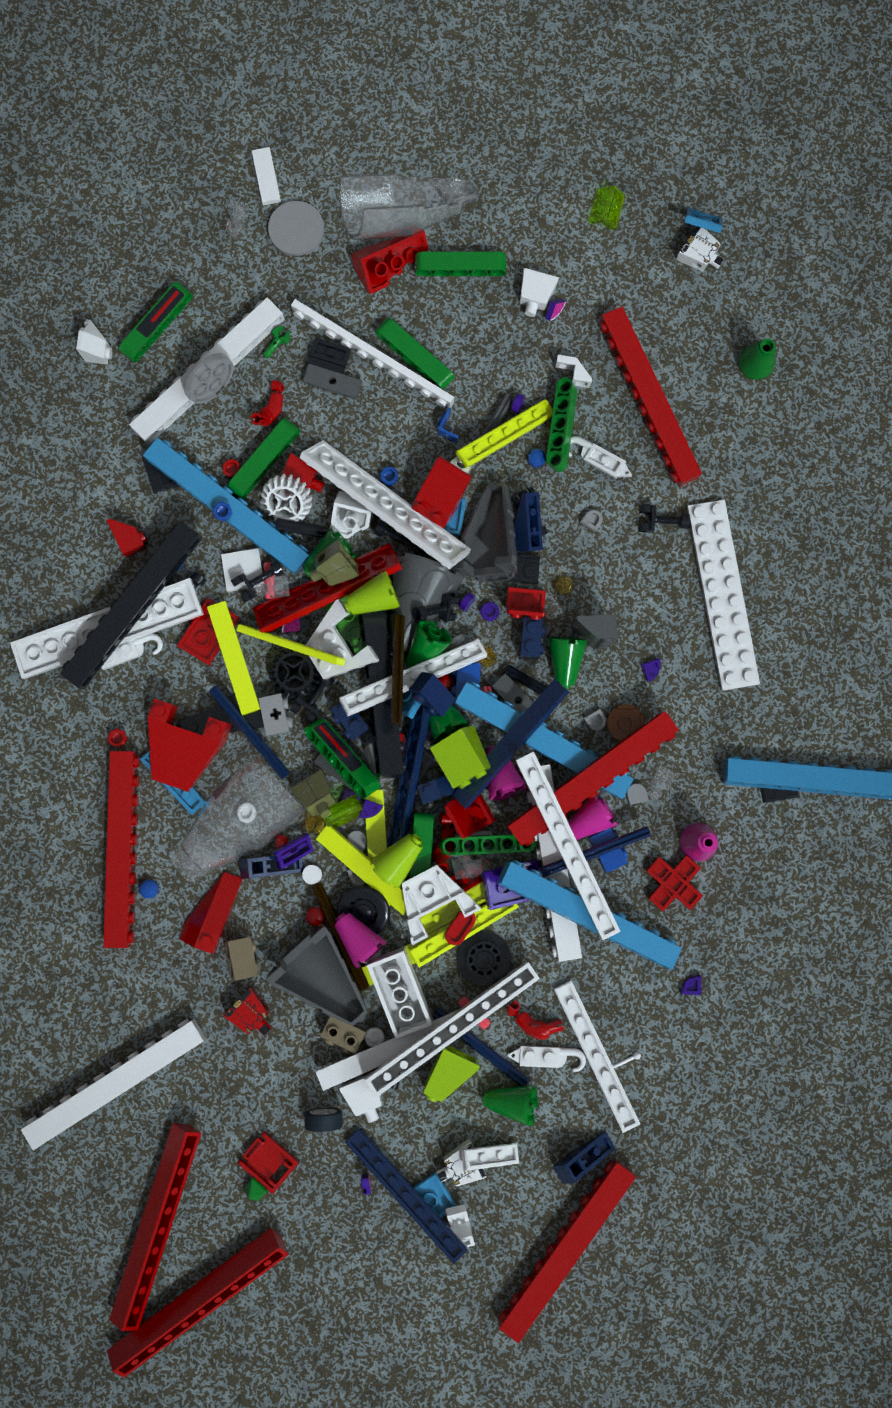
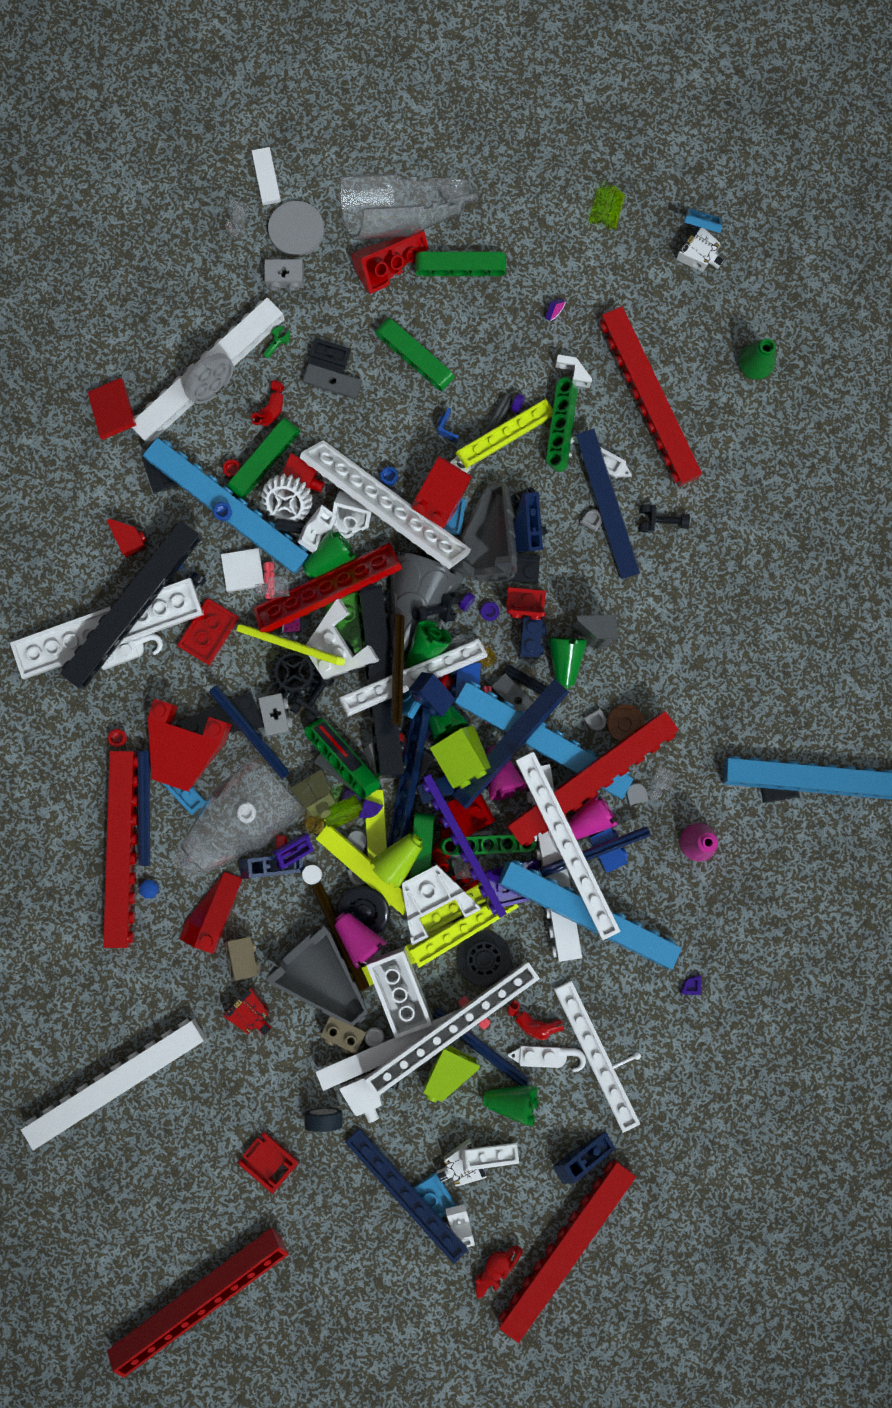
(93, 345): white slope -> none
(111, 408): none -> red tile
(144, 807): none -> dark blue axle
(154, 322): green beam -> none
(155, 1227): red brick -> none
(233, 658): neon yellow tile -> none
(254, 1190): green slope -> none
(275, 570): black bar -> none
(291, 267): none -> light grey brick
(315, 916): red tile -> none
(316, 527): none -> white slope
(334, 565): olive torso -> none
(353, 724): dark blue brick -> none
(366, 1185): dark purple tile -> none
(373, 596): lime cone -> none
(378, 358): white plate -> none
(382, 529): black bar -> none
(459, 839): none -> dark purple plate
(459, 928): red tile -> none
(496, 1267): none -> red animal
(536, 290): white torso -> none
(536, 458): blue tile -> none
(564, 585): clear yellow tile -> none
(608, 503): none -> dark blue tile
(651, 669): dark purple tile -> none
(674, 883): red plate -> none
(723, 595): white plate -> none

